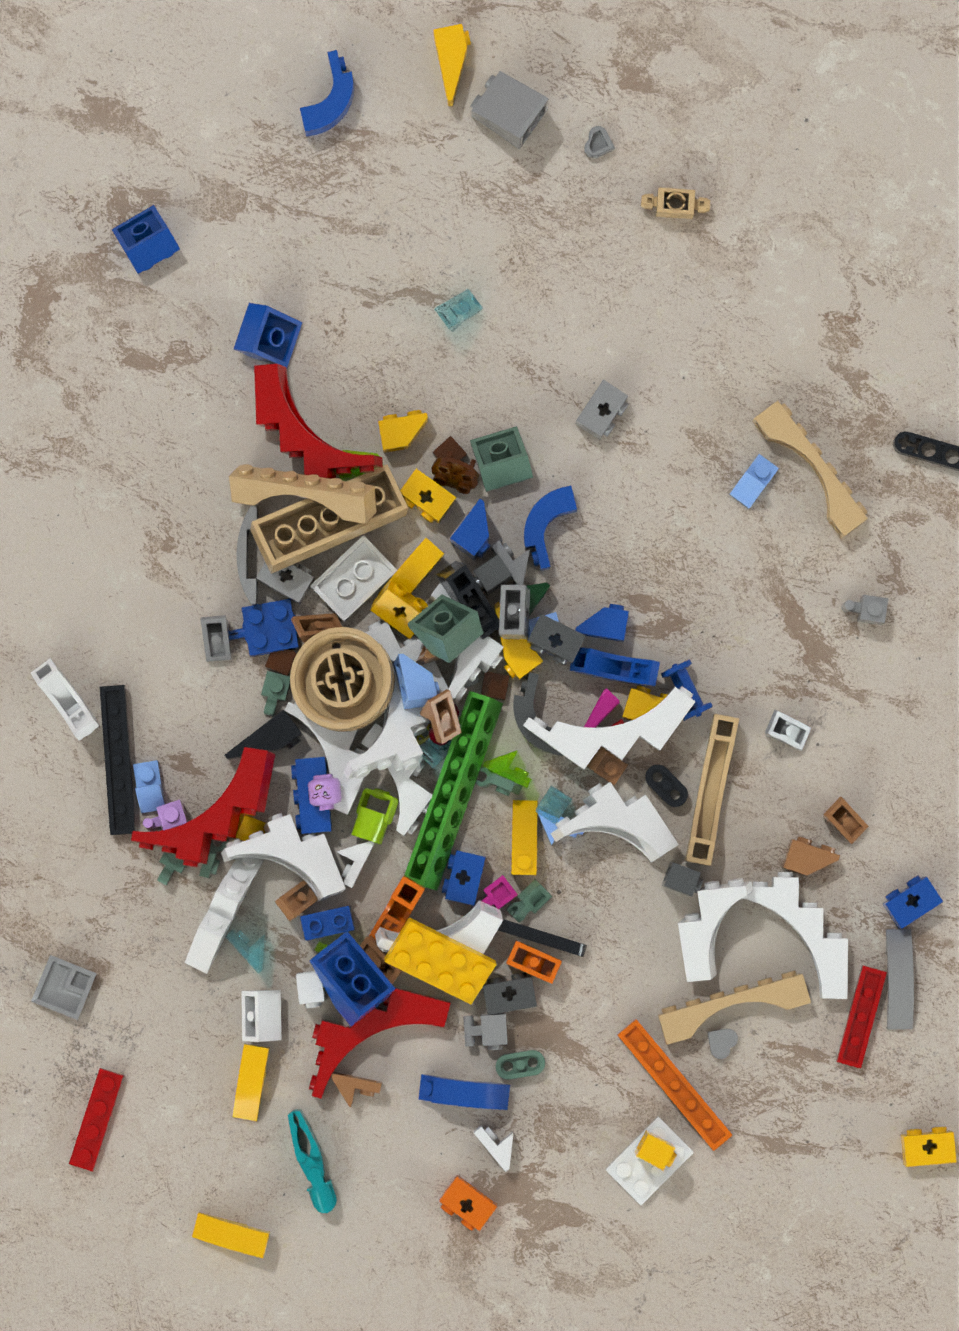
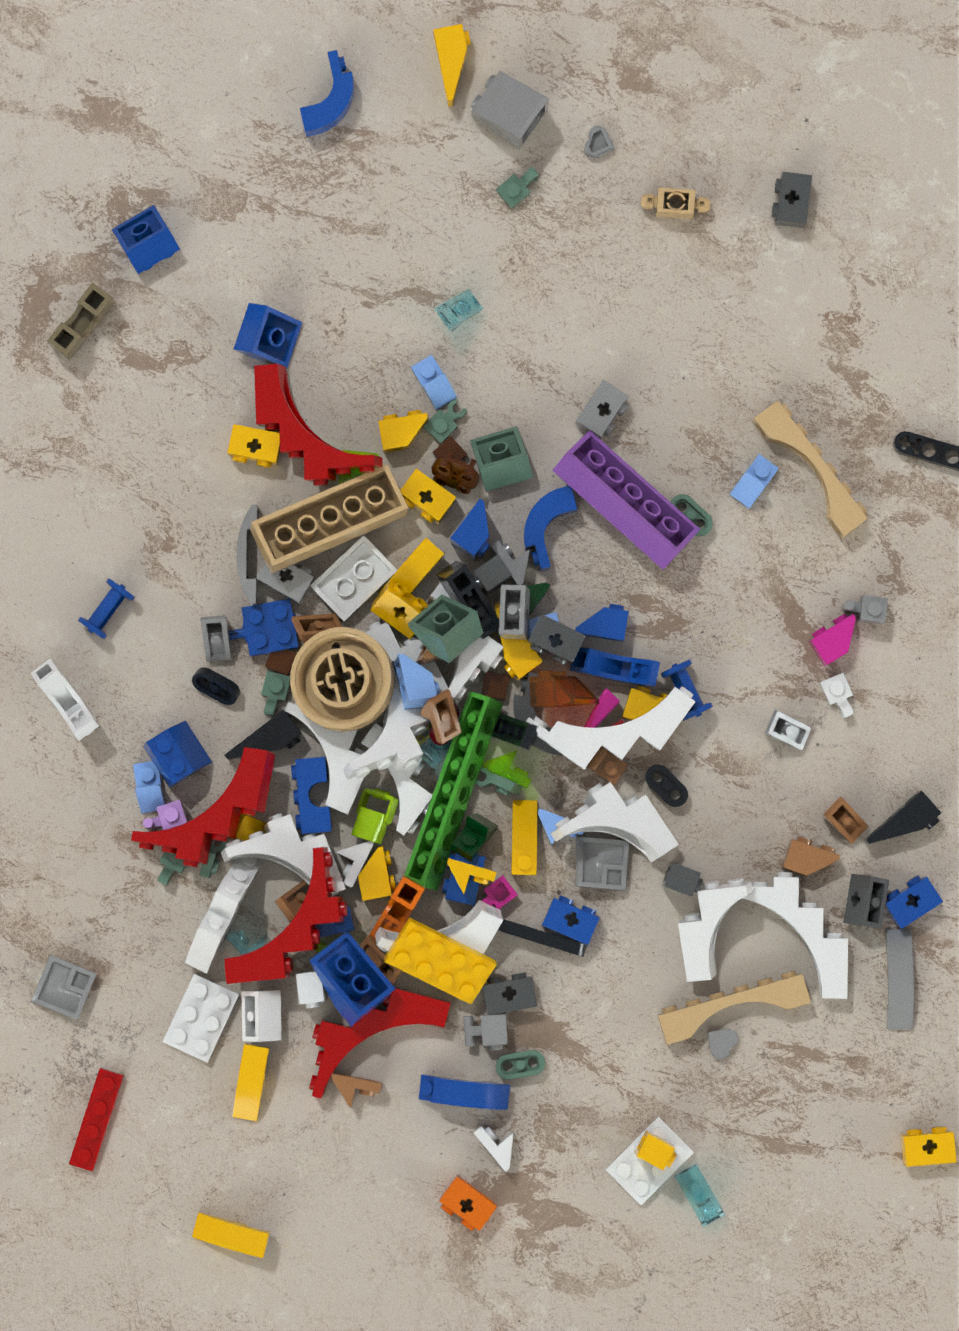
(88, 314): none -> dark tan arch
(106, 608): none -> blue hose
(117, 759): black plate -> none
(177, 753): none -> blue slope
(201, 1018): none -> white plate
(216, 686): none -> black plate
(244, 436): none -> yellow brick
(300, 935): none -> red arch
(321, 1191): teal arm -> none
(324, 791): lavender head -> none
(347, 499): tan arch -> none
(374, 877): none -> yellow slope
(434, 382): none -> light blue slope
(443, 424): none -> sand green plate
(463, 870): none -> yellow slope
(473, 836): none -> dark green slope
(515, 189): none -> sand green plate
(515, 731): none -> black plate
(531, 898): sand green plate -> none
(534, 962): orange brick -> none
(553, 804): clear light blue slope -> none
(556, 920): none -> blue brick
(559, 690): none -> clear orange slope
(601, 863): none -> light grey plate
(626, 499): none -> medium lavender brick
(674, 1085): orange plate -> none
(694, 513): none -> sand green plate
(699, 1195): none -> clear light blue slope
(711, 789): tan arch -> none
(799, 187): none -> dark grey brick
(835, 641): none -> dark pink slope
(837, 691): none -> white plate
(861, 1016): red plate -> none
(866, 901): none -> dark grey brick
(909, 818): none -> black slope

